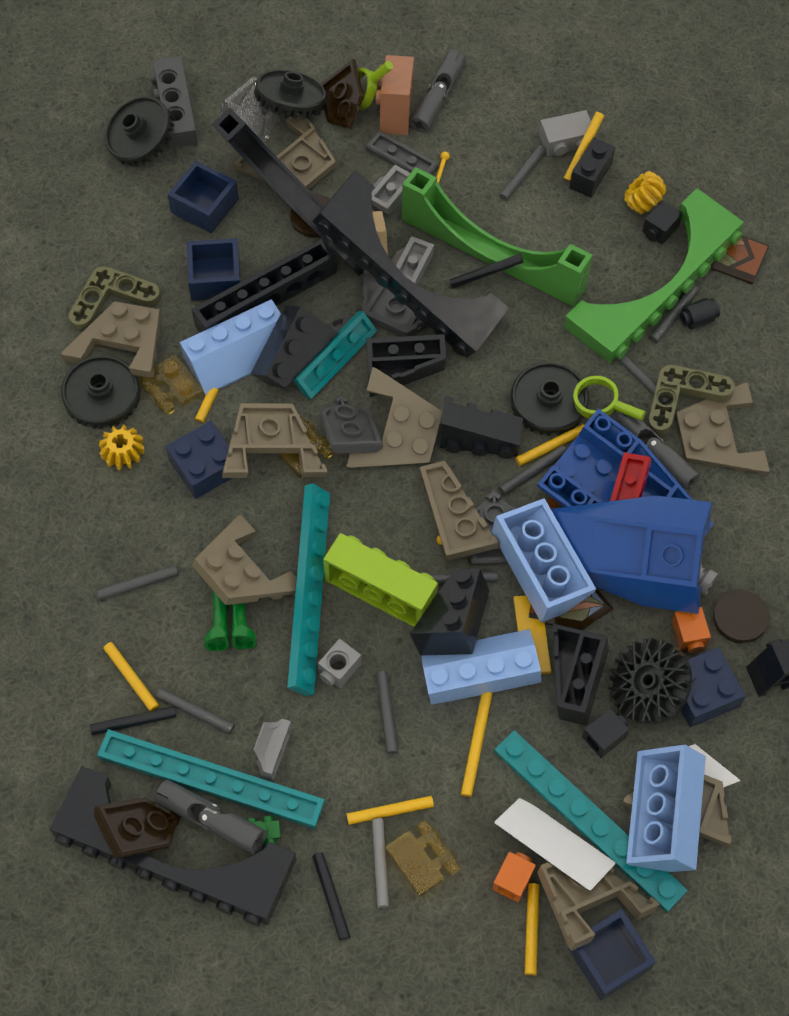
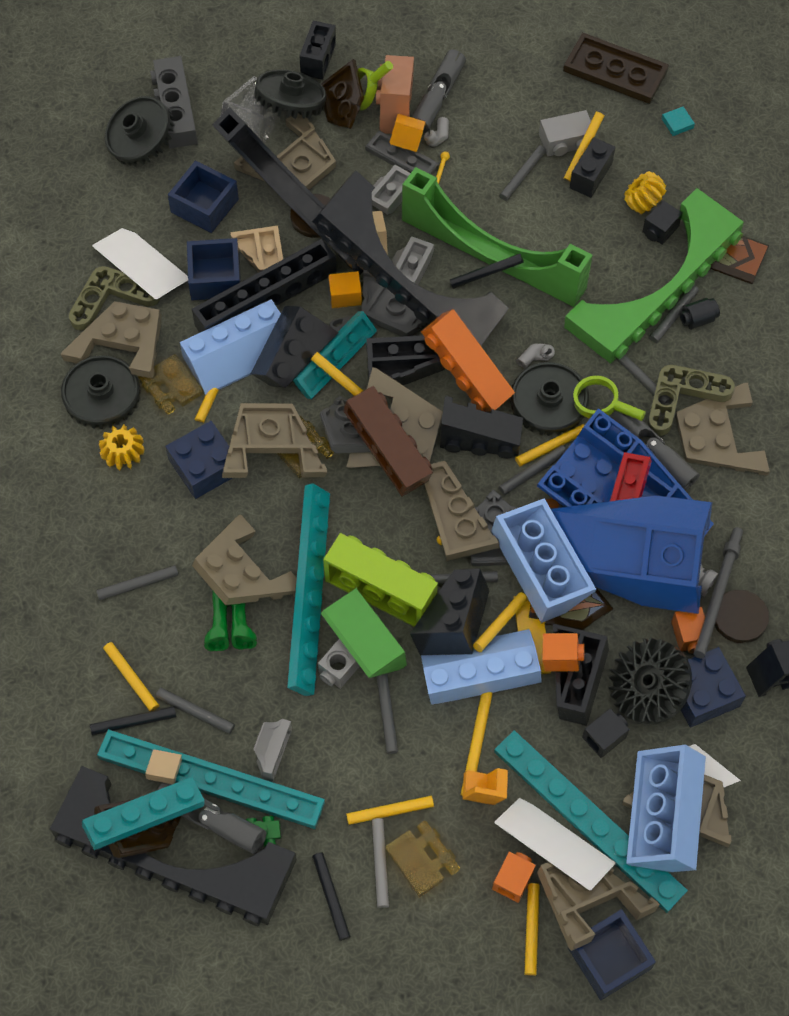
(141, 262): none -> white sticker
(142, 813): none -> teal plate
(163, 766): none -> tan tile
(260, 246): none -> tan wing
(318, 49): none -> black brick
(336, 374): none -> yellow bar
(345, 289): none -> light orange panel
(365, 635): none -> bright green slope
(388, 440): none -> reddish brown brick
(407, 132): none -> light orange panel
(440, 135): none -> light grey arm
(467, 361): none -> orange brick
(485, 788): none -> light orange panel
(500, 622): none -> yellow bar
(535, 352): none -> light grey arm
(562, 652): none -> orange brick
(616, 68): none -> dark brown plate
(678, 121): none -> teal tile
(730, 553): none -> dark grey bar

